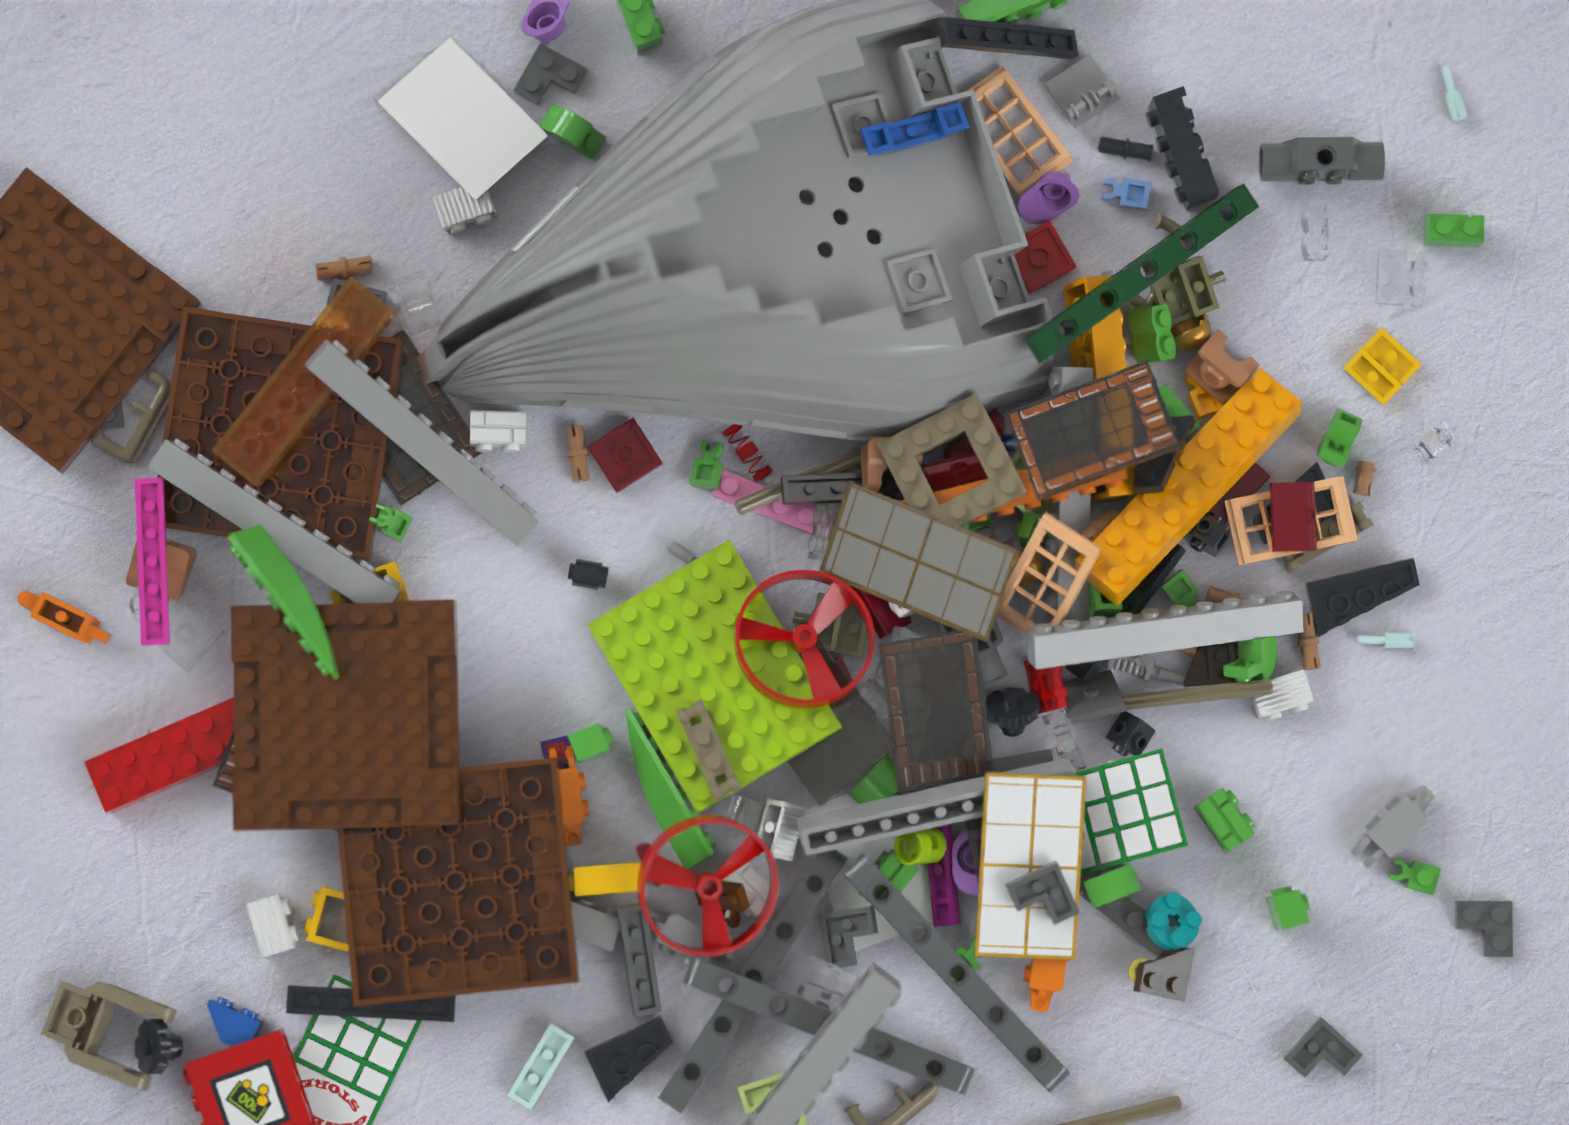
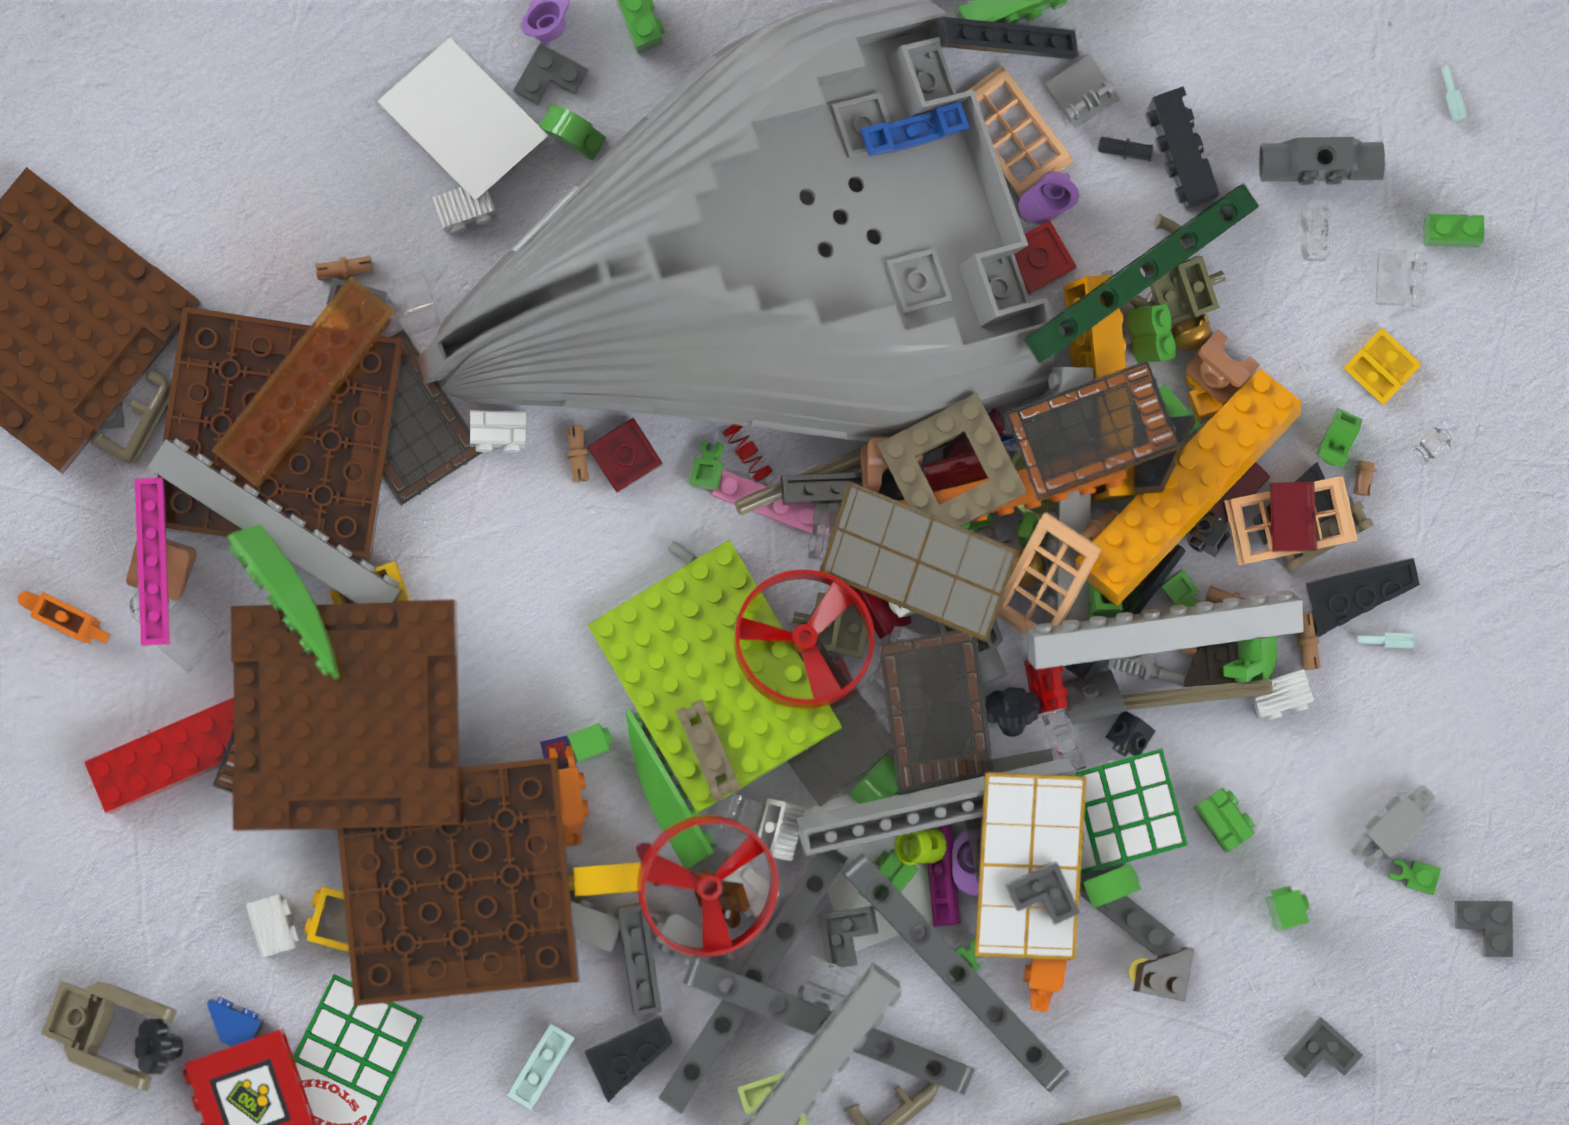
(339, 1002): black plate -> none
(391, 522): bright green plate -> none
(422, 443): light grey brick -> none
(588, 574): black brick -> none
(1132, 193): medium blue plate -> none
(1185, 915): teal plate -> none

